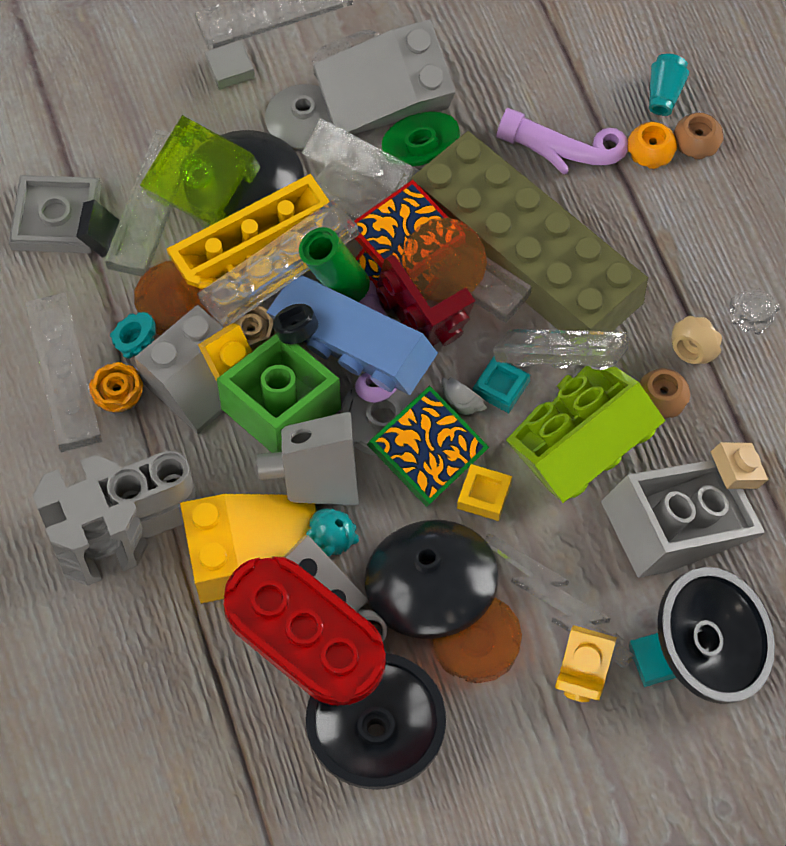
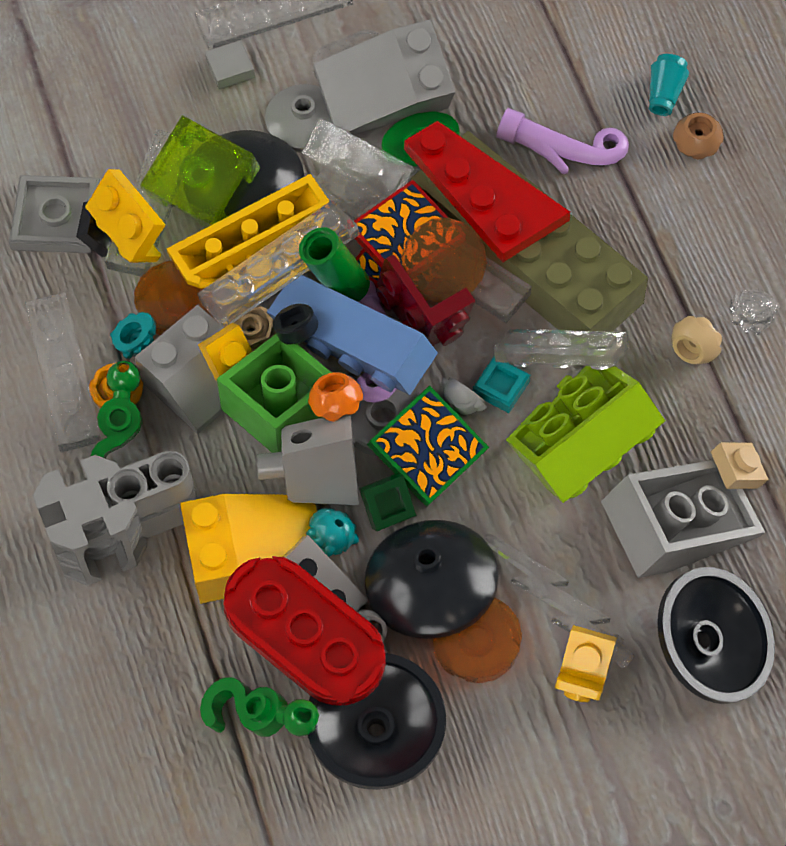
(119, 417): none -> green piece
(126, 217): none -> yellow bracket
(259, 710): none -> green piece
(335, 396): none -> orange plate
(387, 501): none -> dark green plate
(484, 492): yellow plate -> none
(489, 196): none -> red wing
(650, 660): teal tile -> none
(652, 155): light orange plate -> none
(674, 383): medium nougat plate -> none

